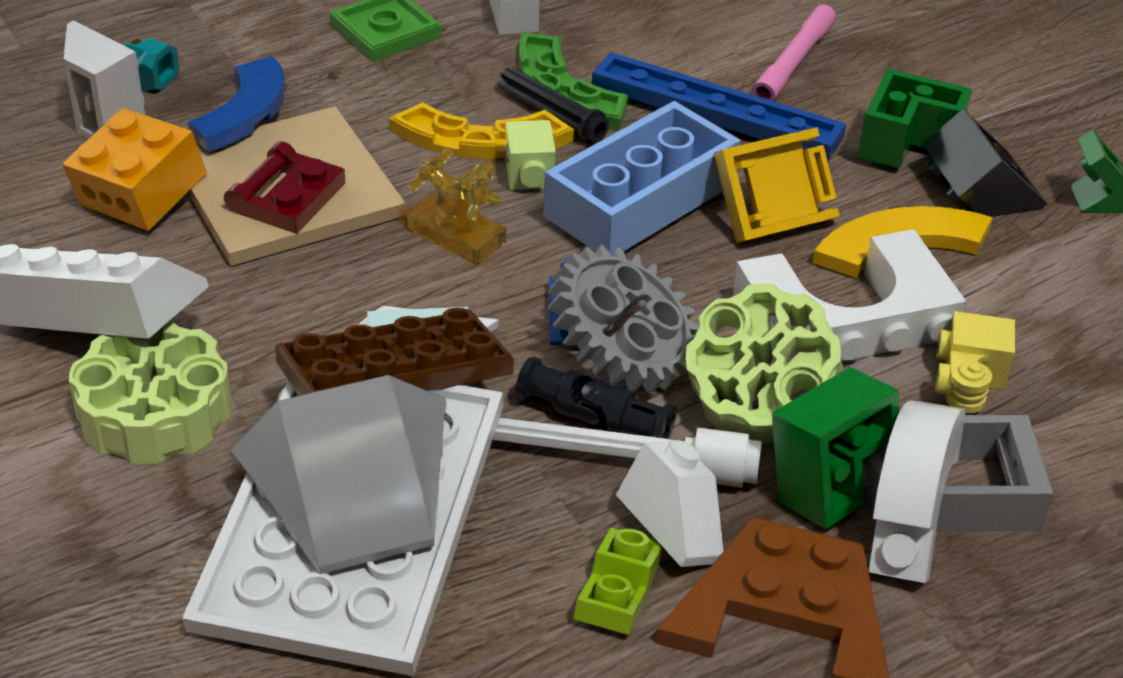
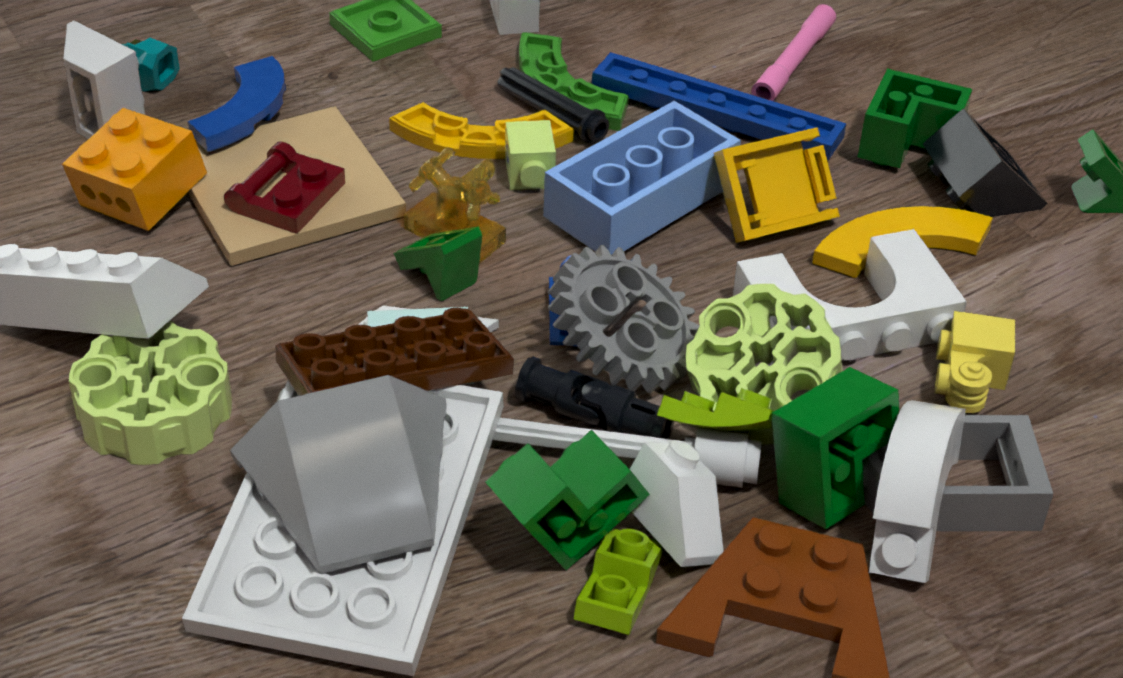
(446, 258): none -> green slope
(572, 500): none -> green brick
(731, 413): none -> lime slope

